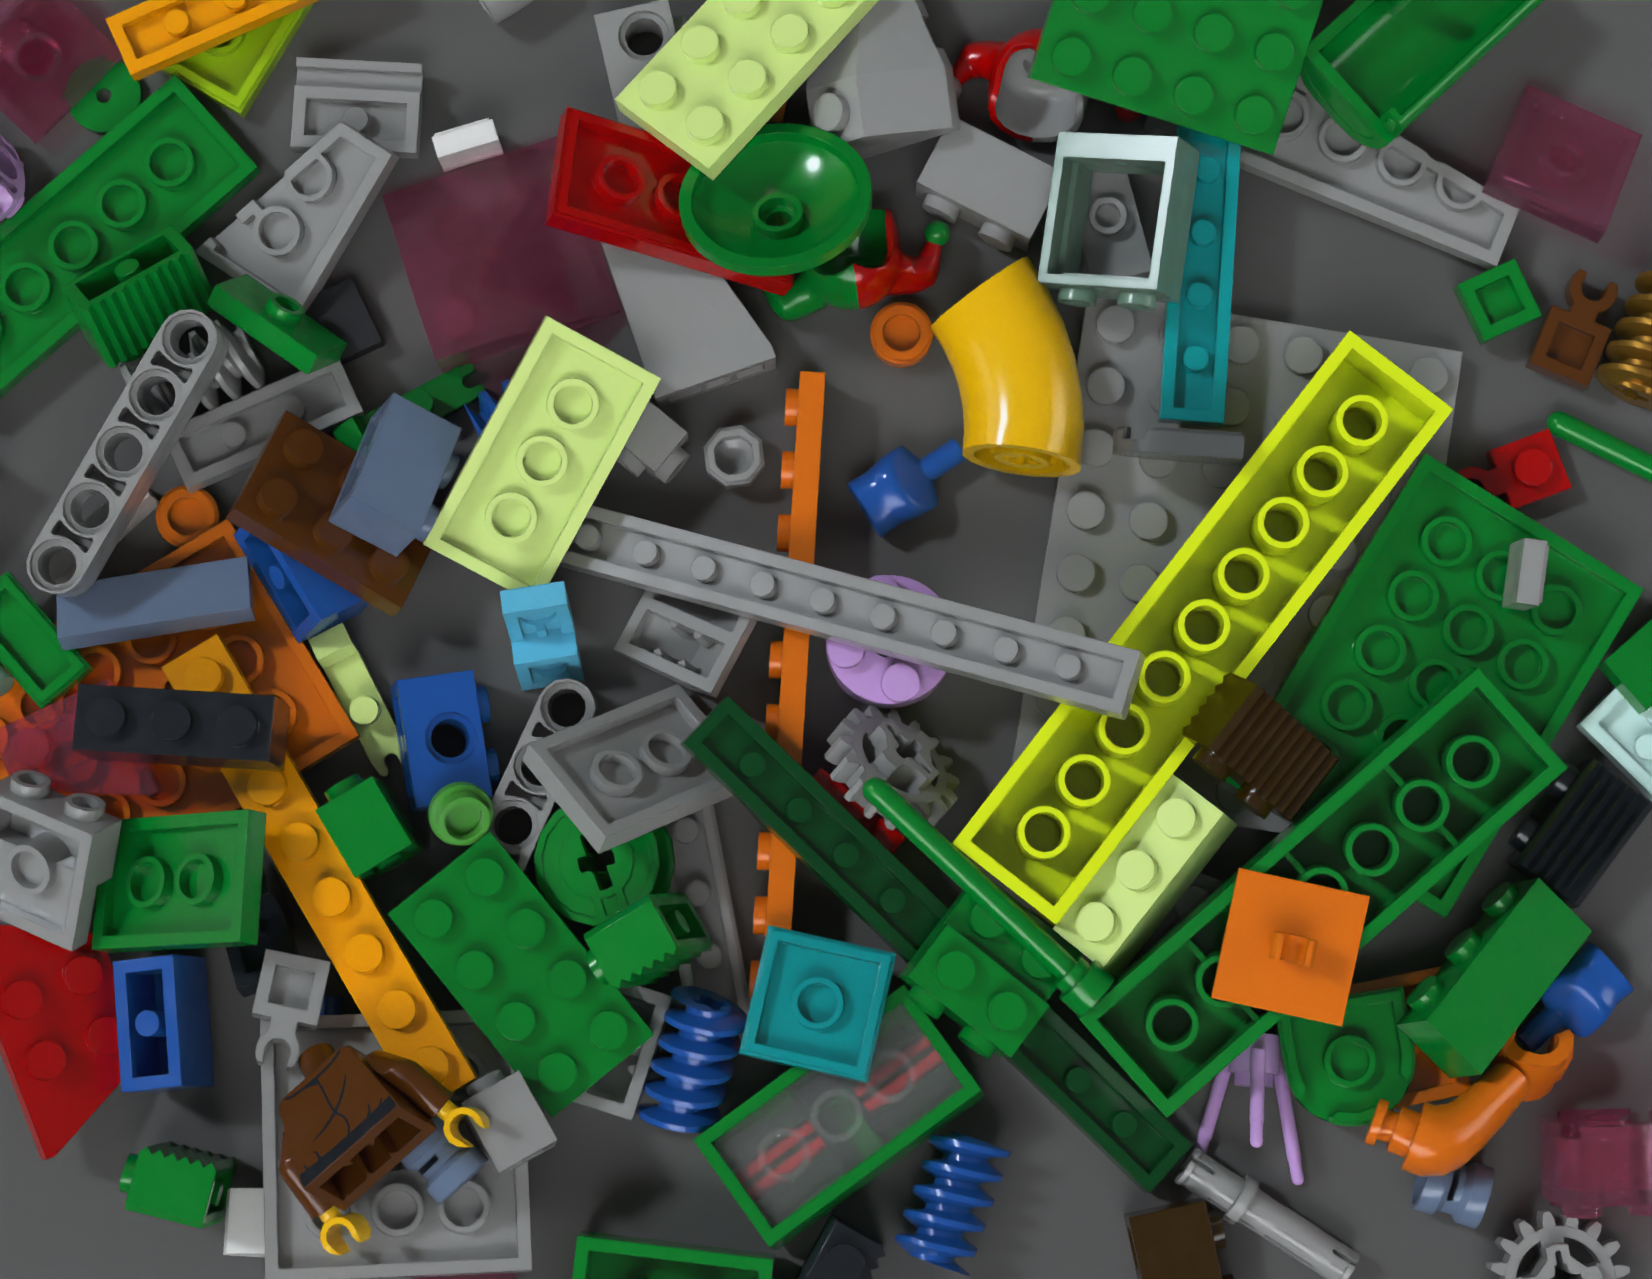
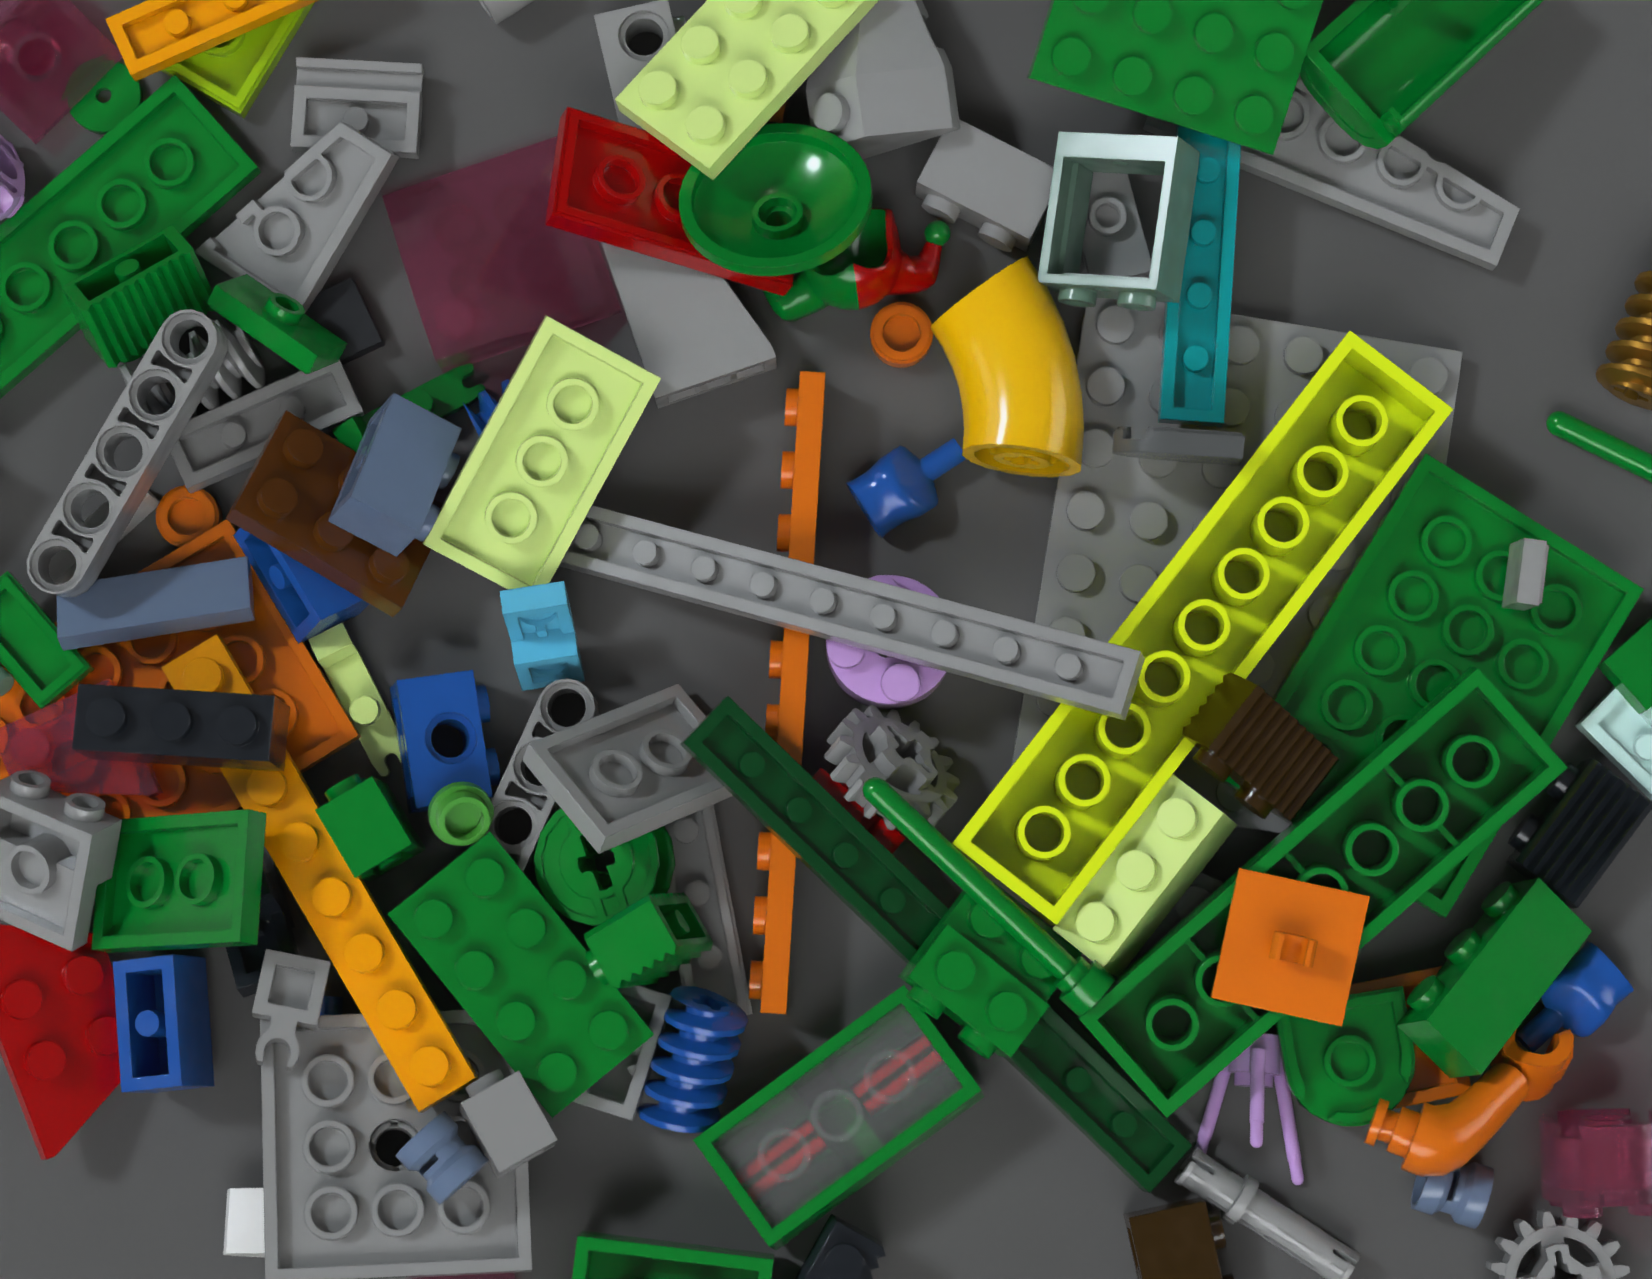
(178, 1184): green brick -> none
(353, 1126): reddish brown torso -> none
(467, 144): white tile -> none
(655, 446): light grey brick -> none
(684, 641): light grey slope -> none
(734, 457): light grey tile -> none
(817, 1004): teal tile -> none
(951, 1200): blue piece -> none
(1020, 104): light grey piece -> none
(1497, 302): green plate -> none
(1522, 471): red plate -> none
(1562, 164): clear pink plate -> none
(1571, 339): reddish brown plate -> none

